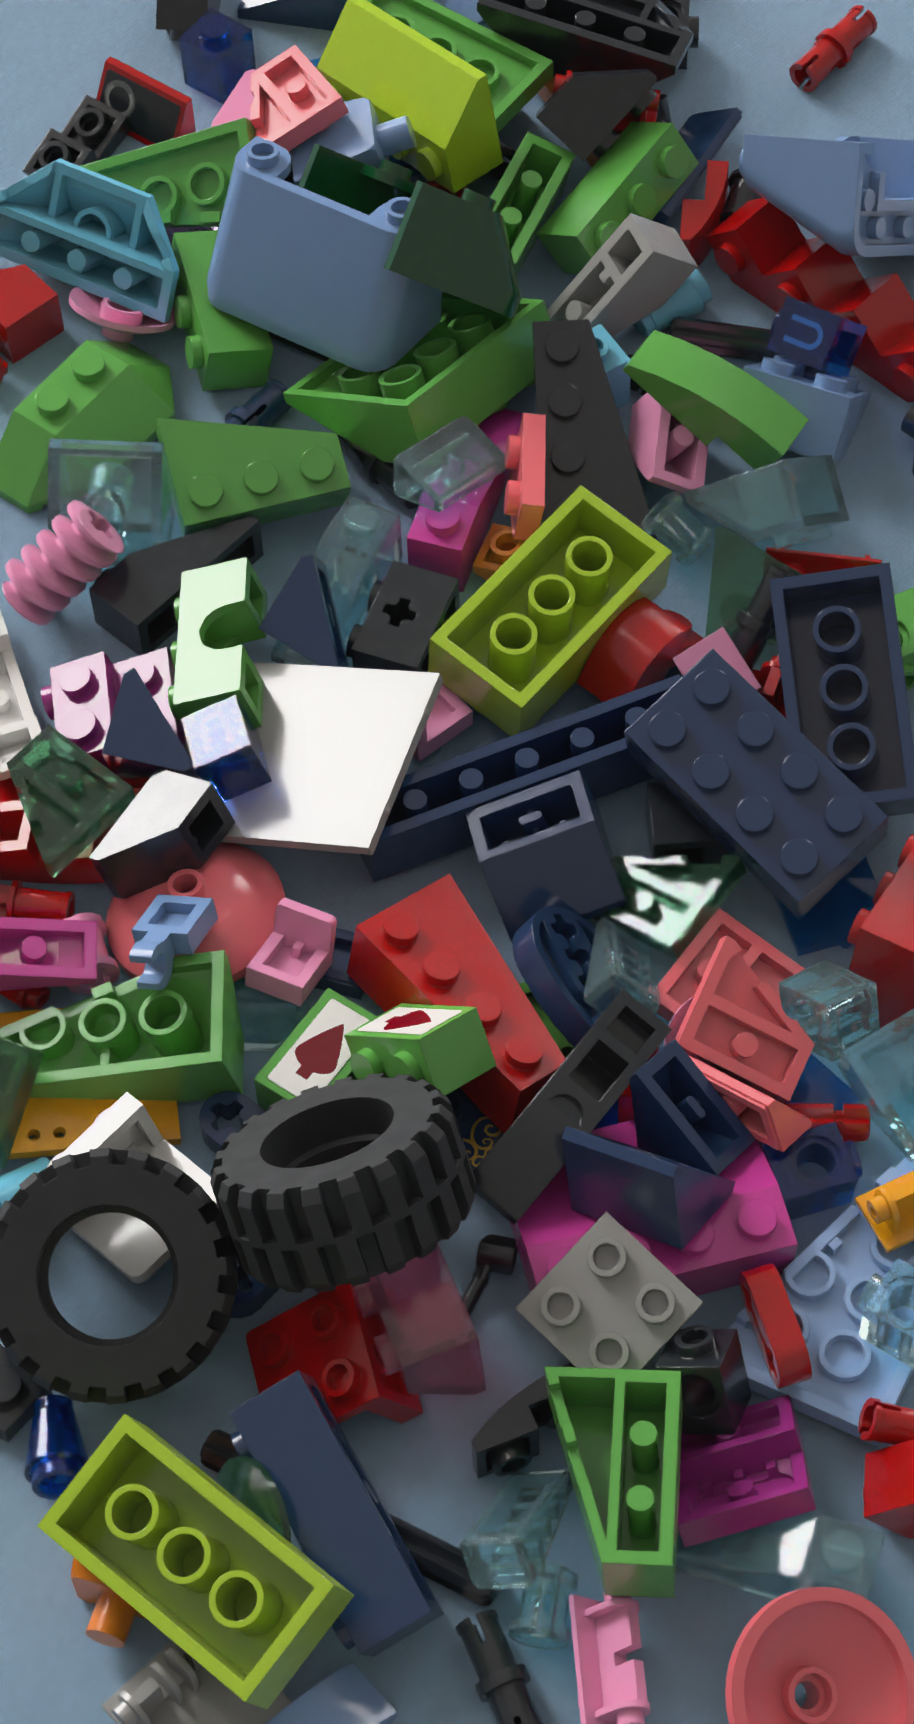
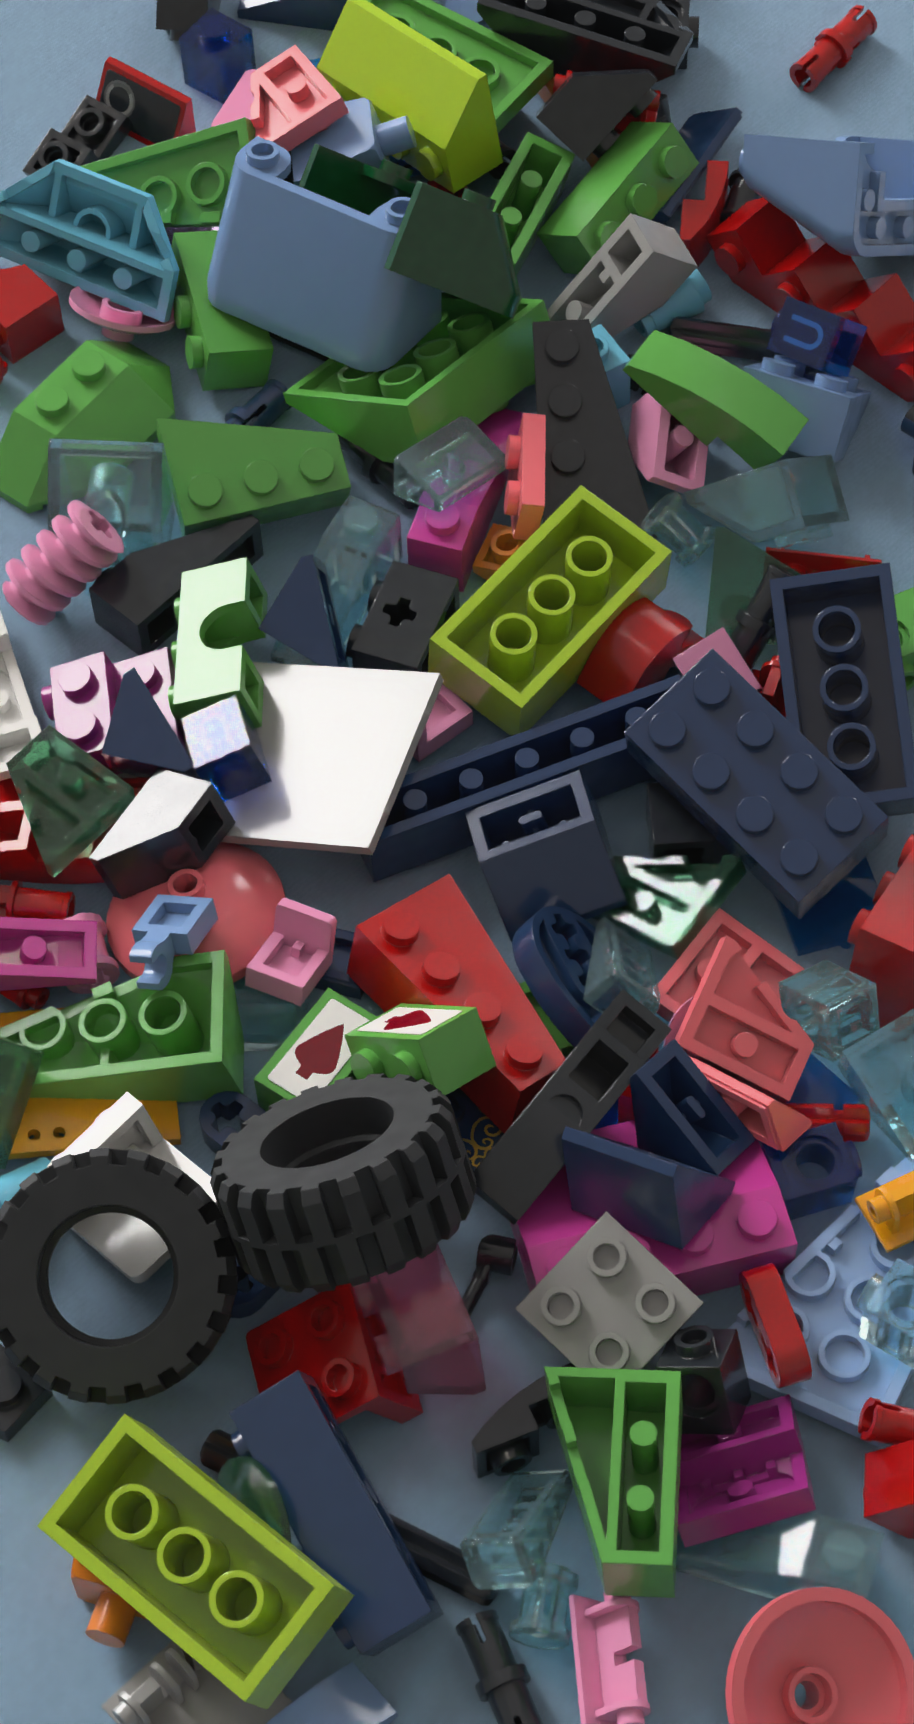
(54, 1447): clear blue cone -> none

